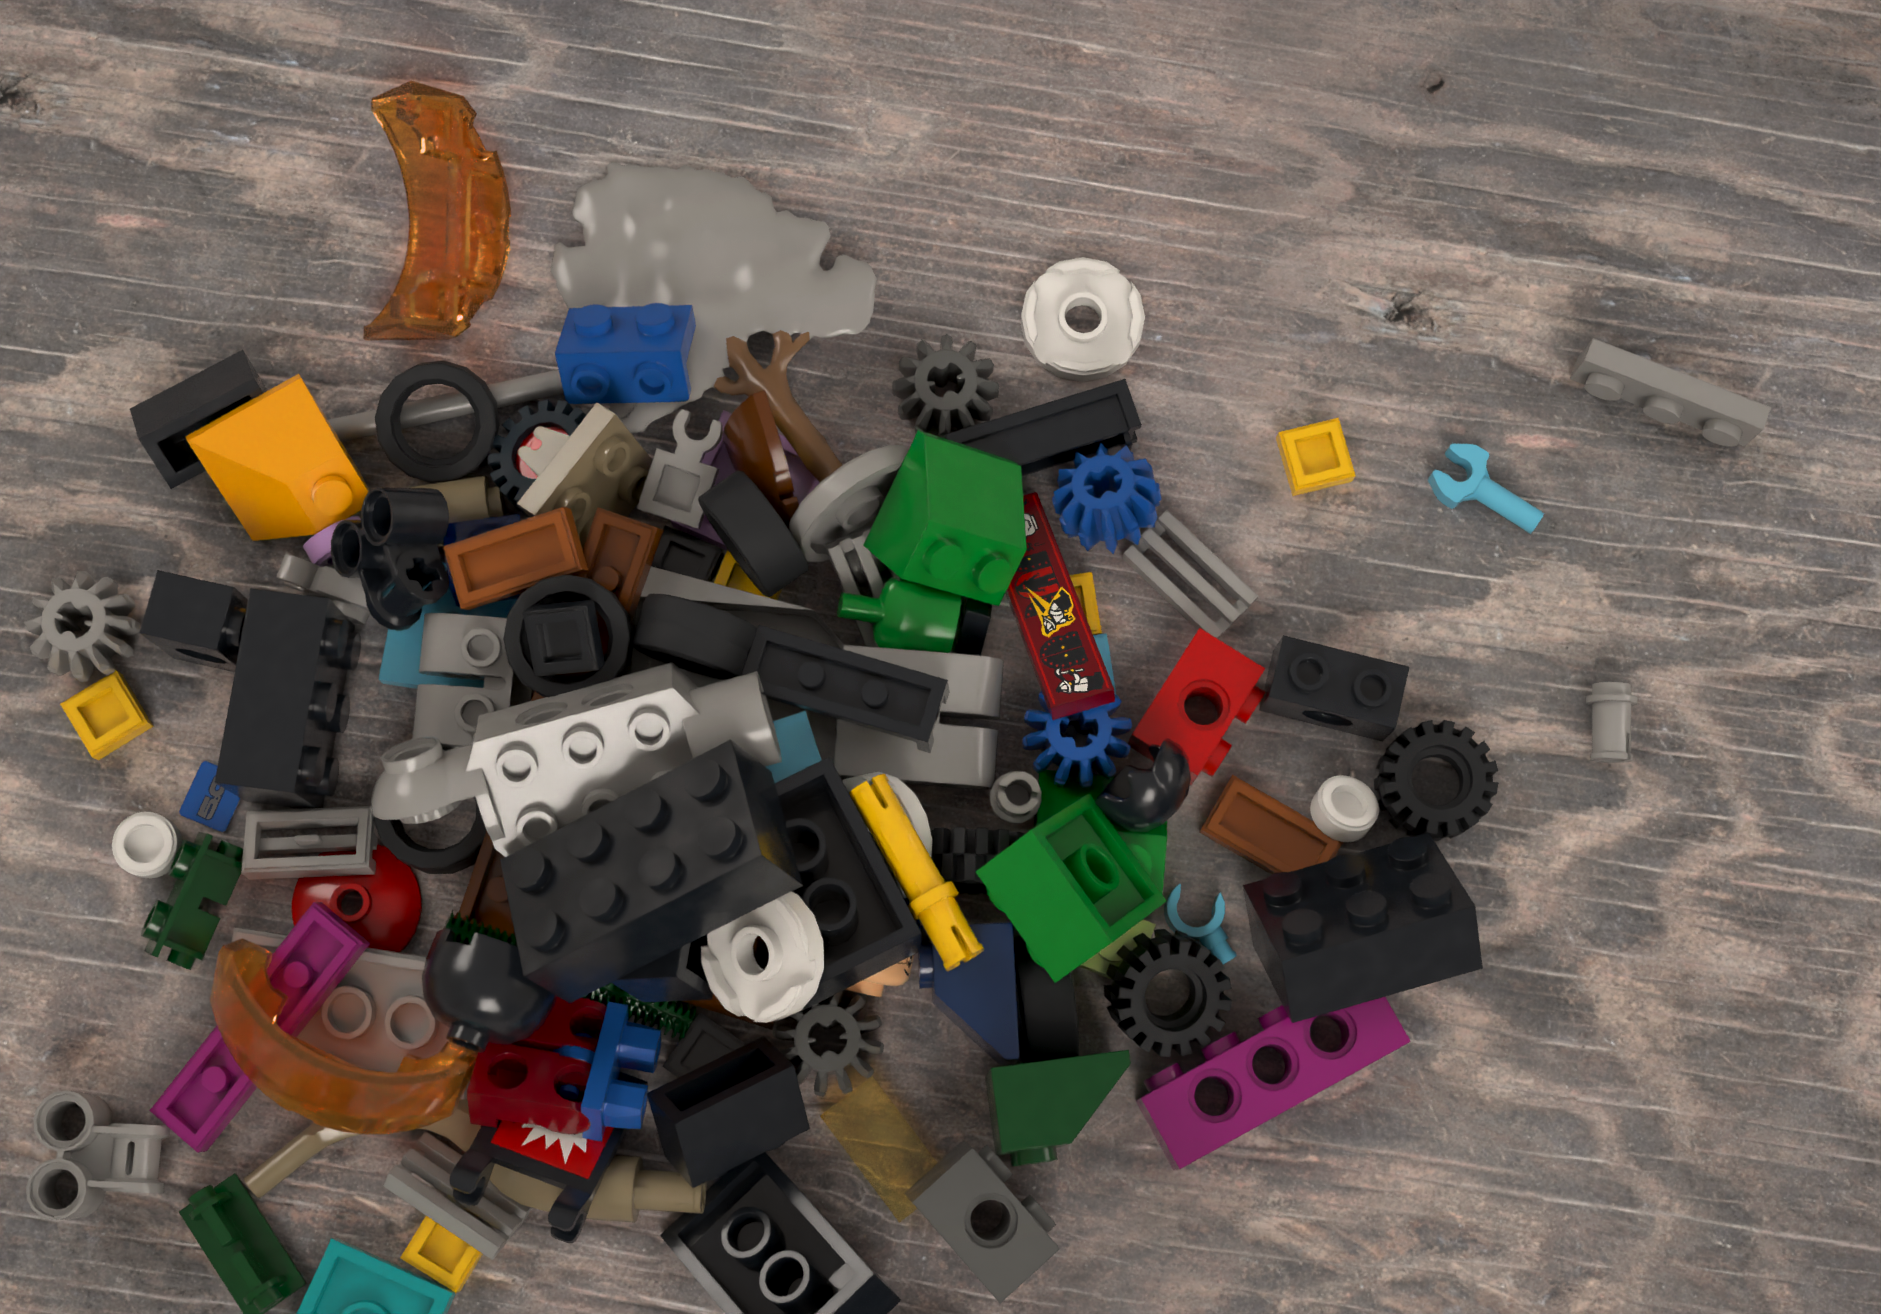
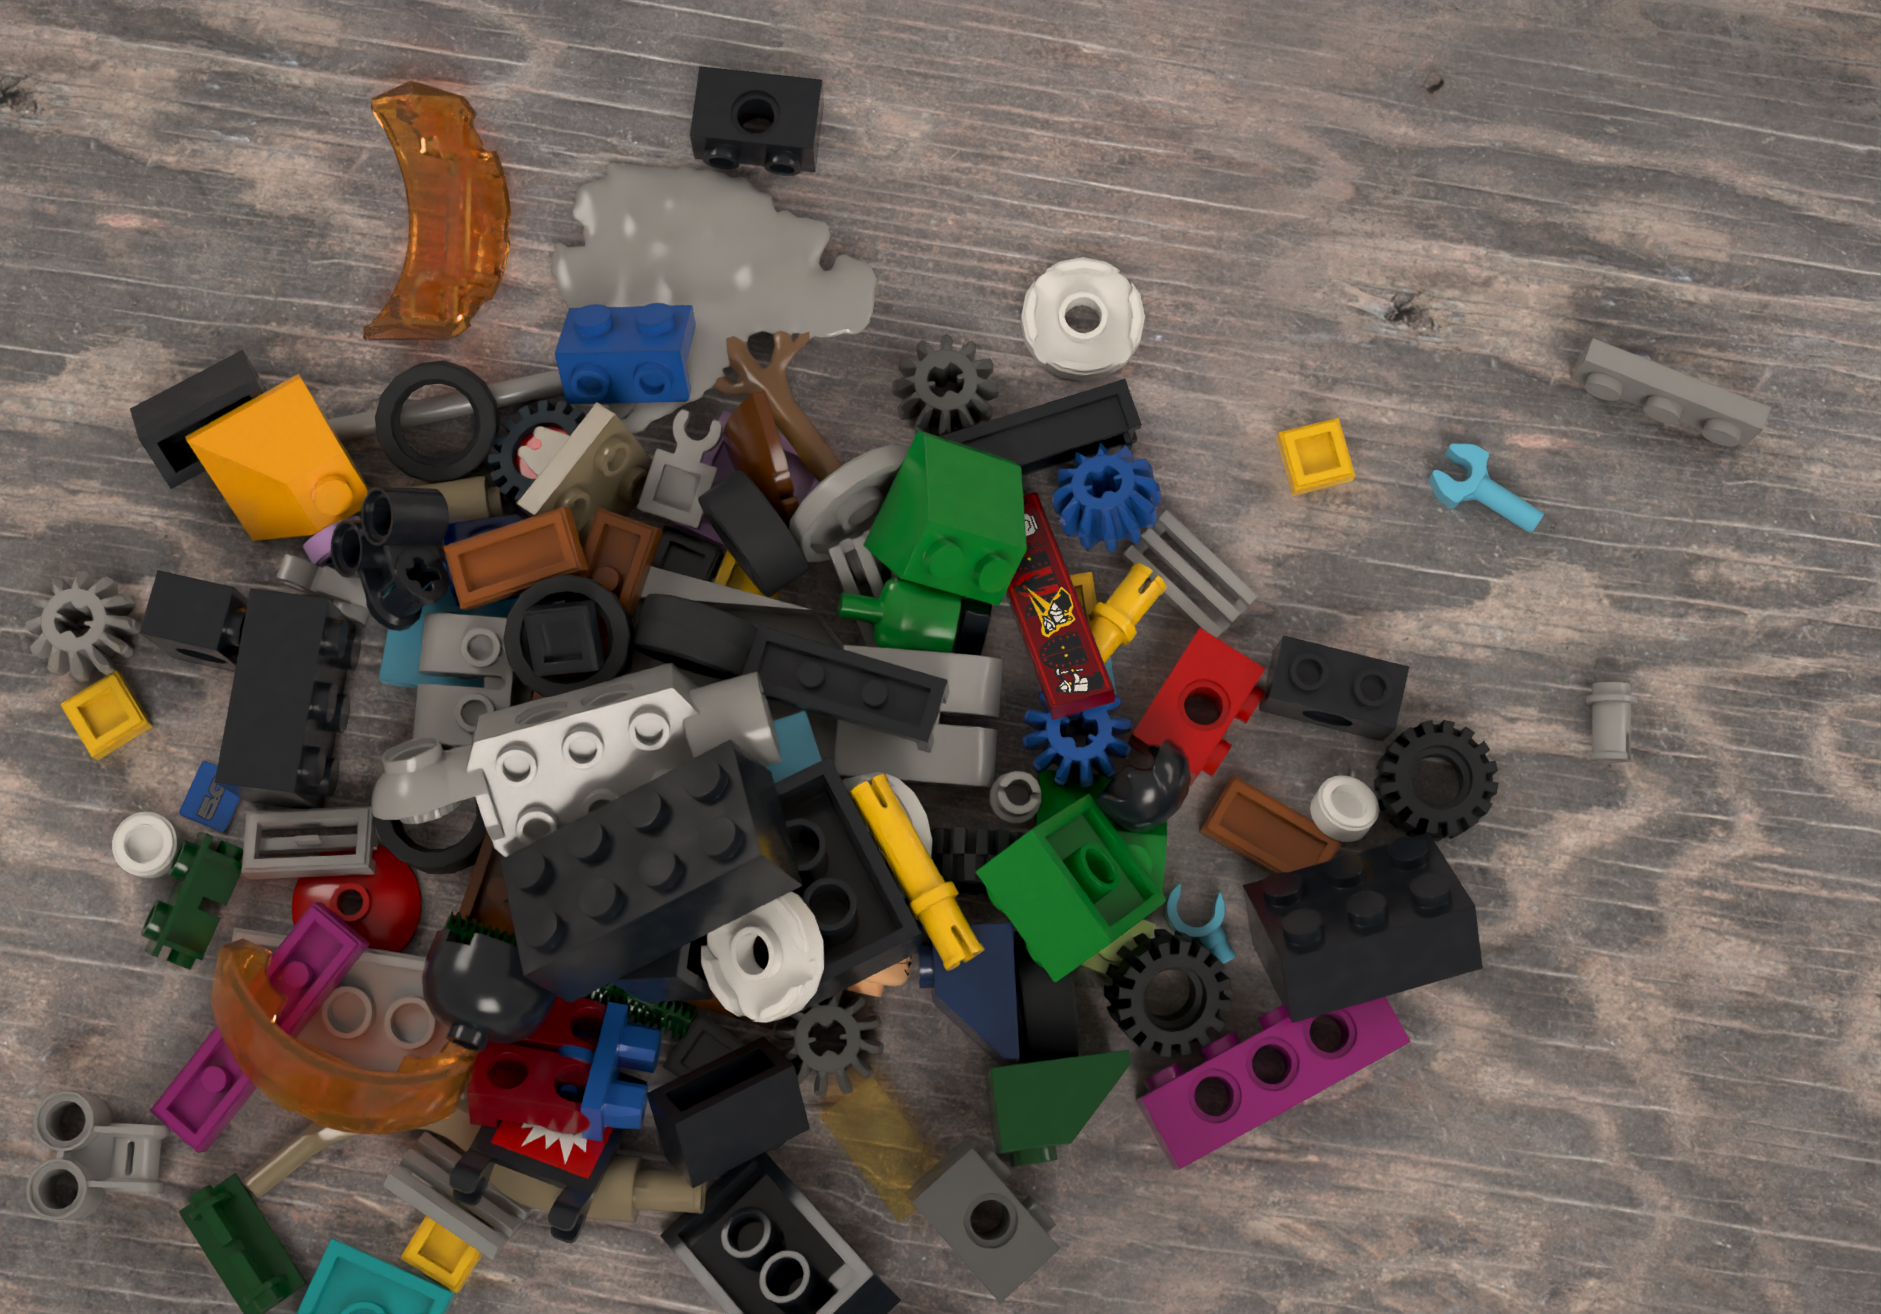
(732, 97): none -> black brick
(1116, 619): none -> yellow pin

